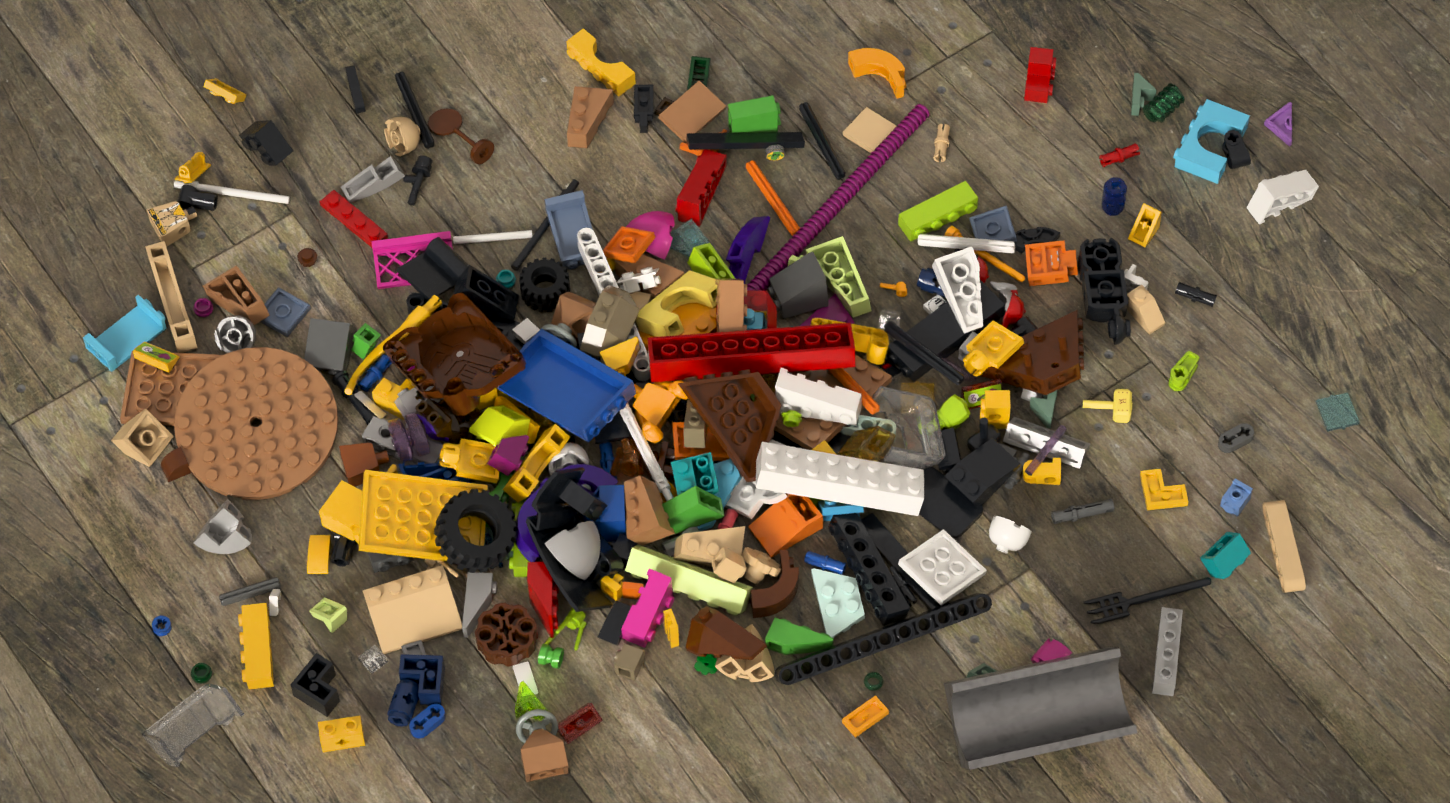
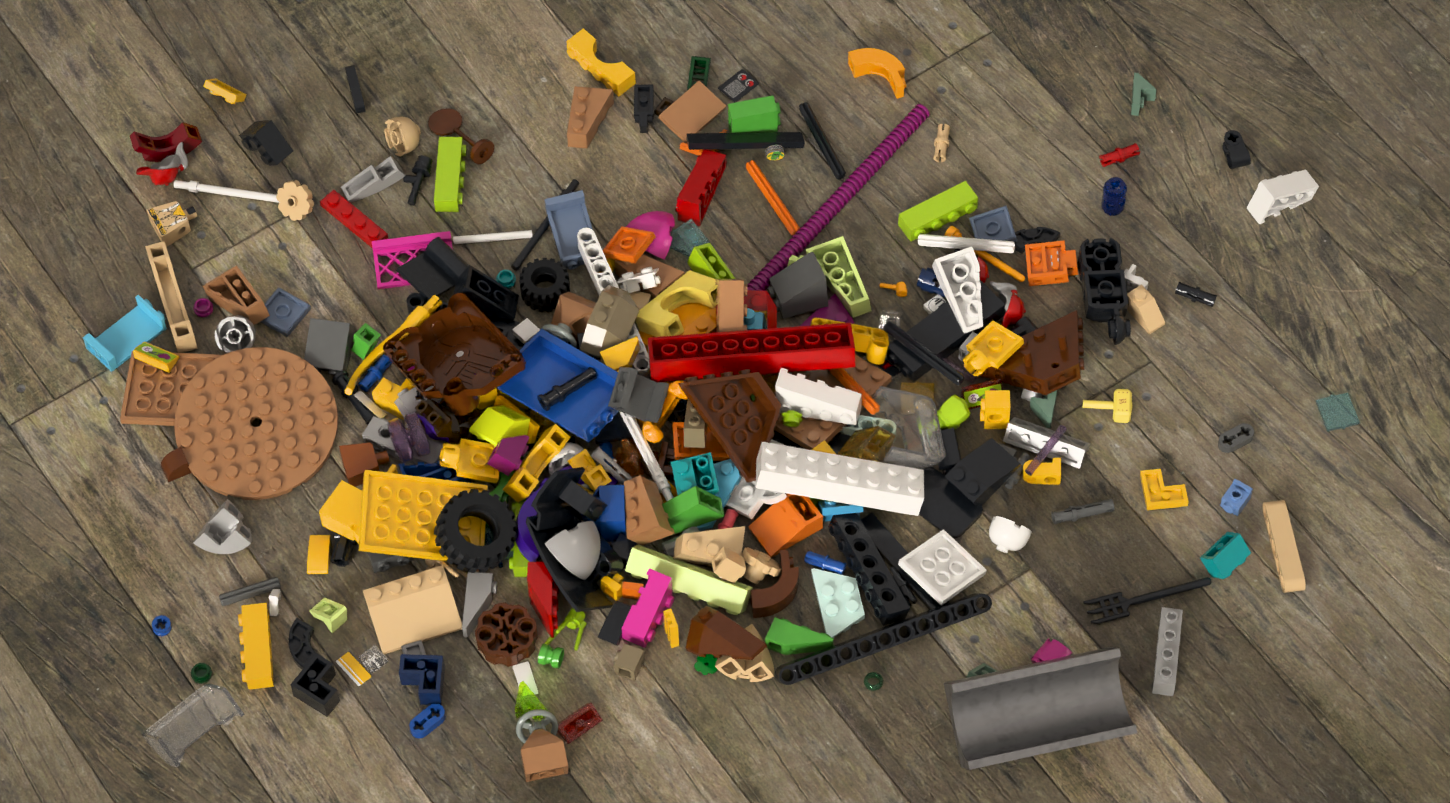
(142, 438): tan slope -> none
(158, 148): none -> dark red arch
(167, 169): none -> hair
(190, 196): black piece -> none
(193, 168): yellow hinge -> none
(295, 200): none -> tan plant
(299, 643): none -> black tile
(307, 257): reddish brown plate -> none
(341, 733): yellow brick -> none
(353, 668): none -> yellow sticker
(403, 703): dark blue piece -> none
(414, 109): black axle -> none
(449, 174): none -> lime brick
(559, 393): none -> black pin
(594, 474): none -> yellow slope
(598, 454): none -> light grey pin
(638, 395): none -> dark grey panel
(738, 85): none -> black sticker
(746, 243): dark purple slope -> none
(865, 716): light orange plate -> none
(868, 130): tan tile -> none
(985, 433): black piece -> none
(1040, 72): red brick -> none
(1145, 225): yellow slope -> none
(1164, 103): clear green piece -> none
(1183, 371): lime piece -> none
(1210, 119): medium azure arch -> none
(1281, 123): medium lavender tile -> none

